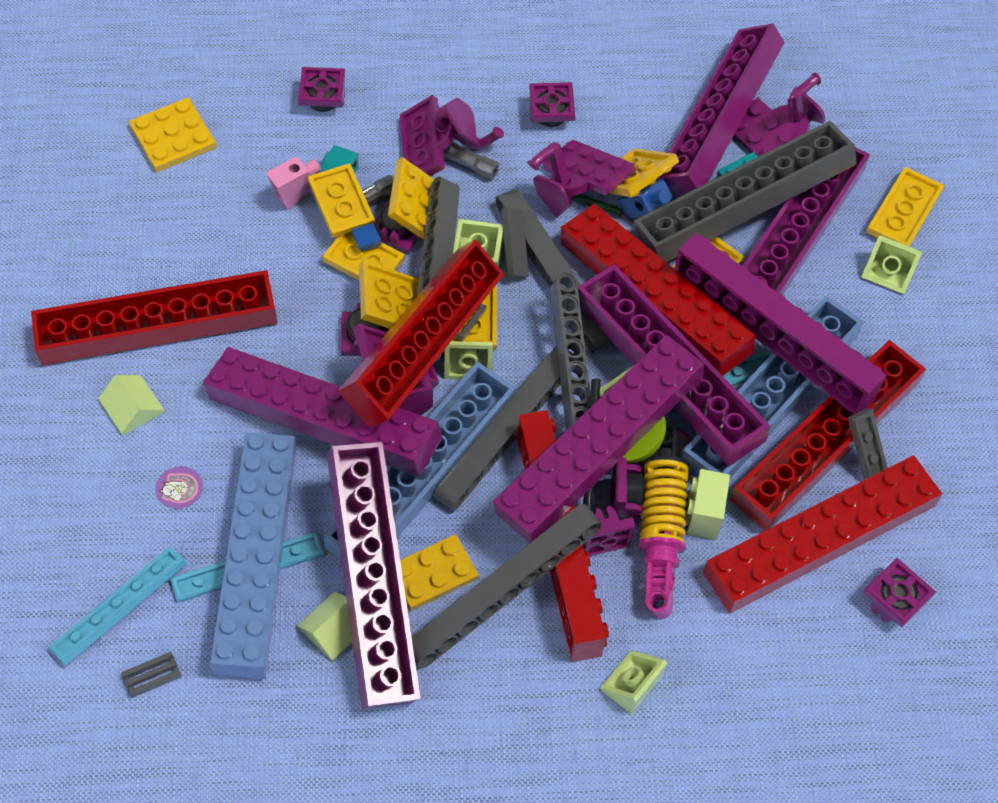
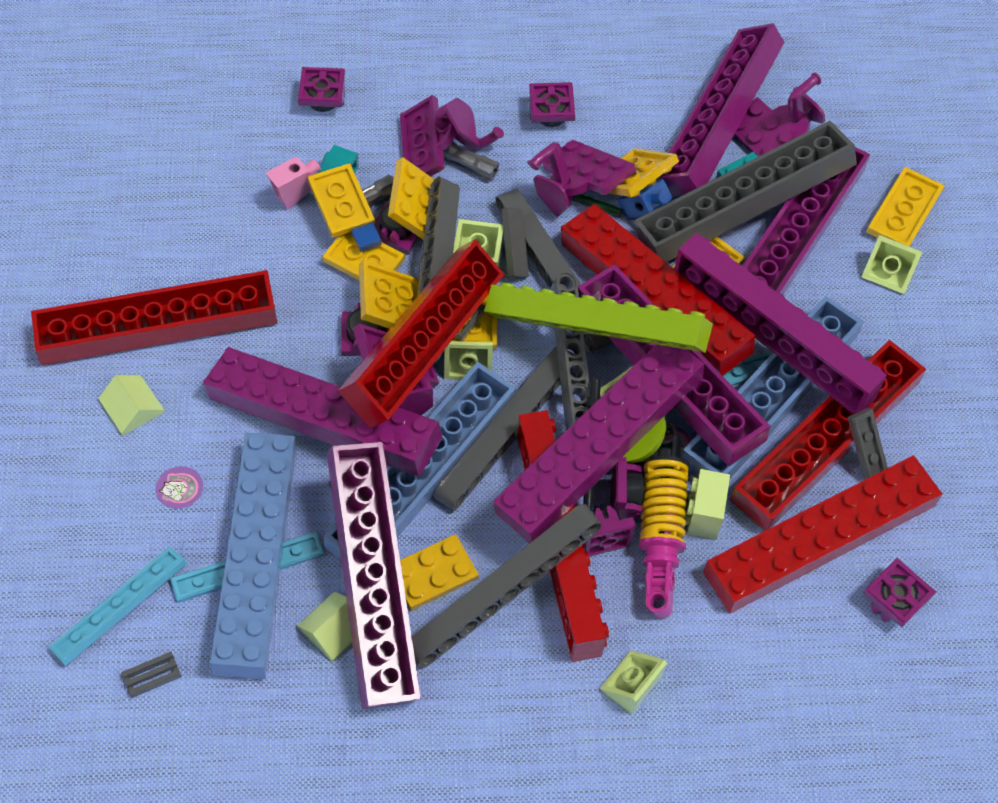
(172, 134): yellow plate -> none
(600, 317): none -> lime brick

